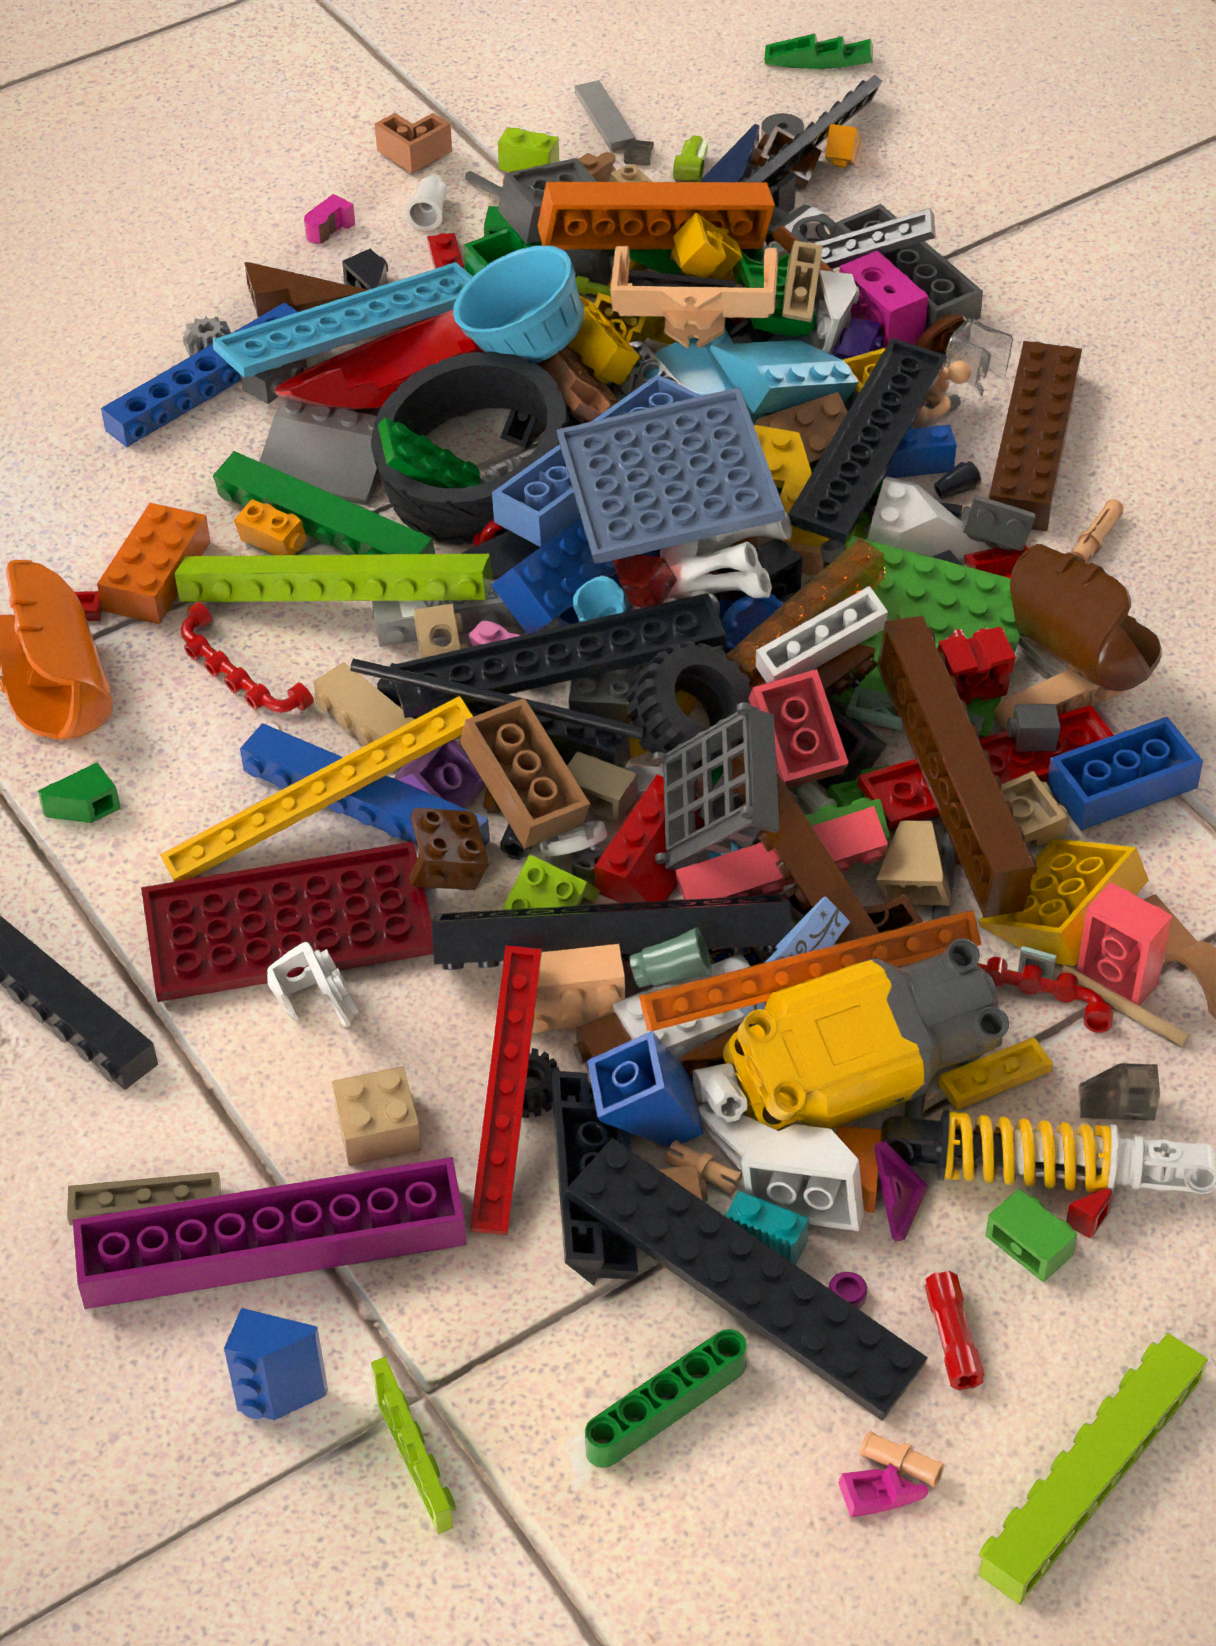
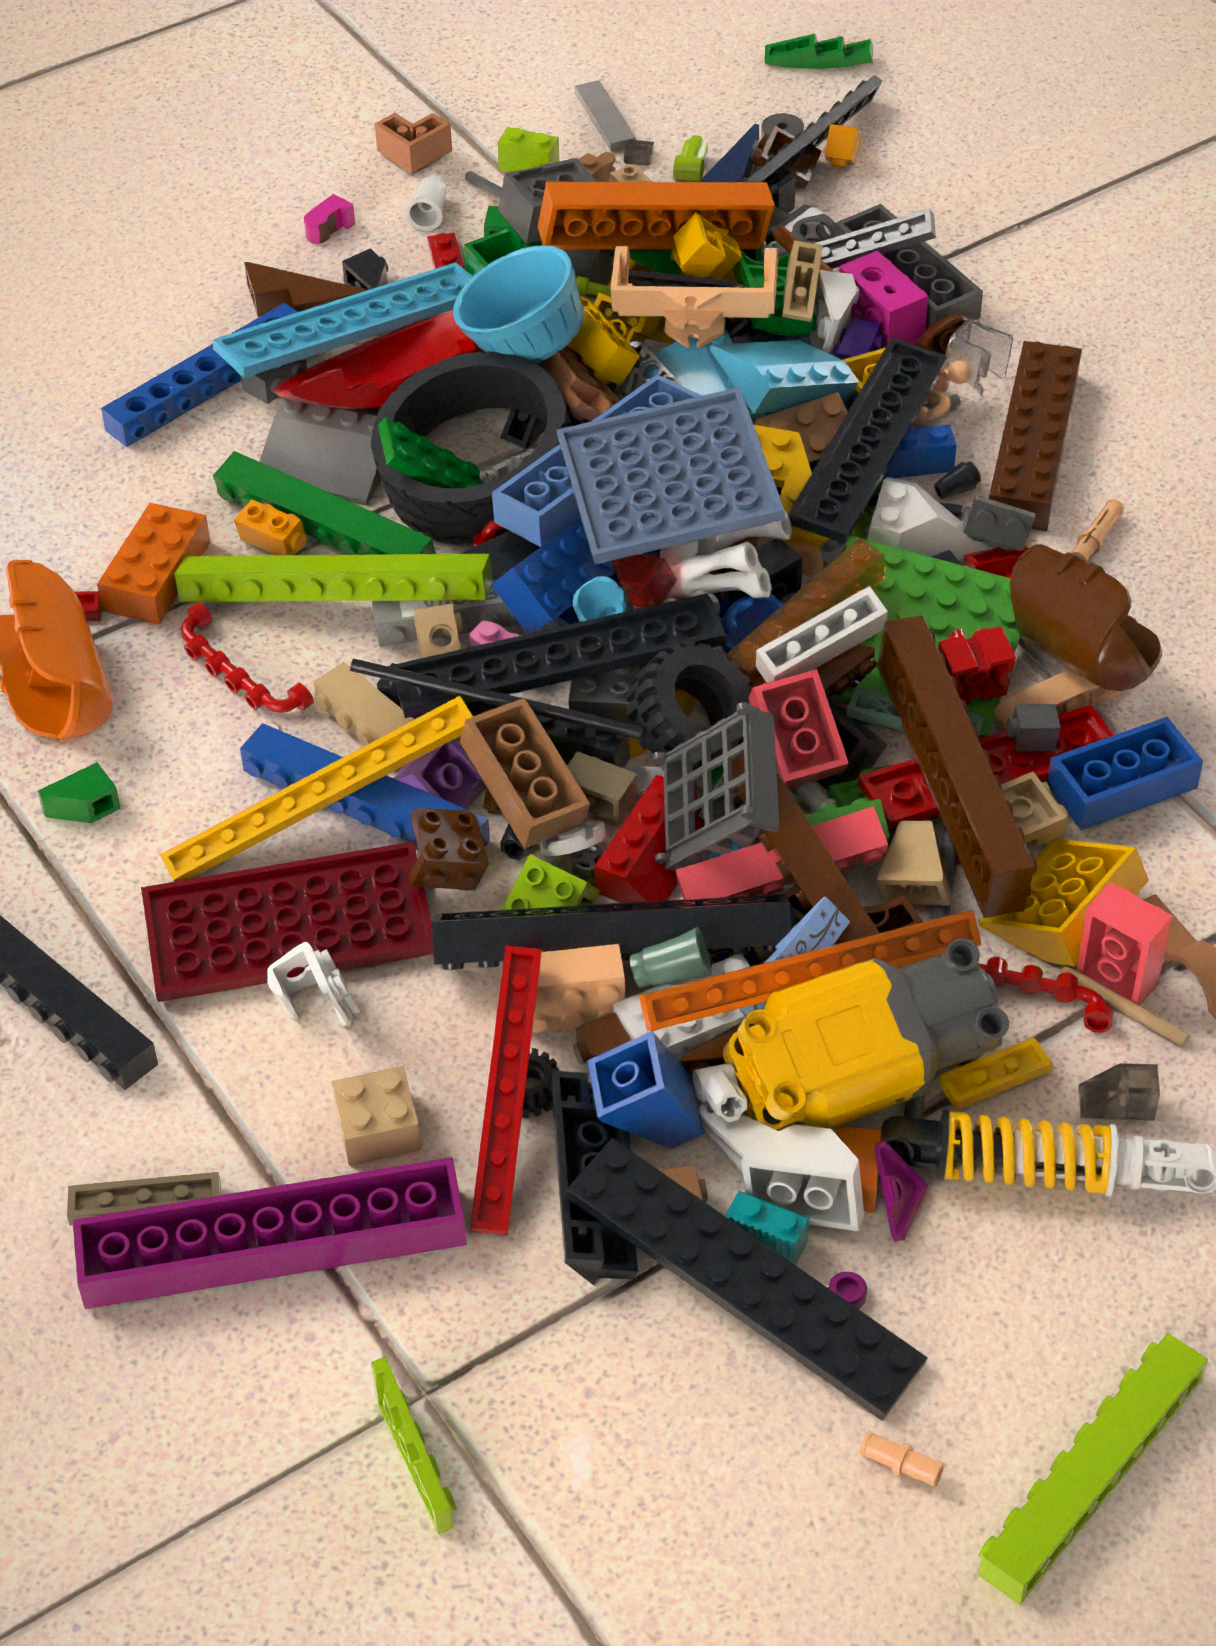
(202, 332): light grey gear -> none
(274, 1365): blue slope -> none
(659, 1413): green beam -> none
(705, 1166): light nougat pin -> none
(878, 1491): dark pink slope -> none
(960, 1353): red axle -> none
(1031, 1234): bright green brick -> none
(1041, 959): light aqua slope -> none
(1089, 1212): red slope -> none

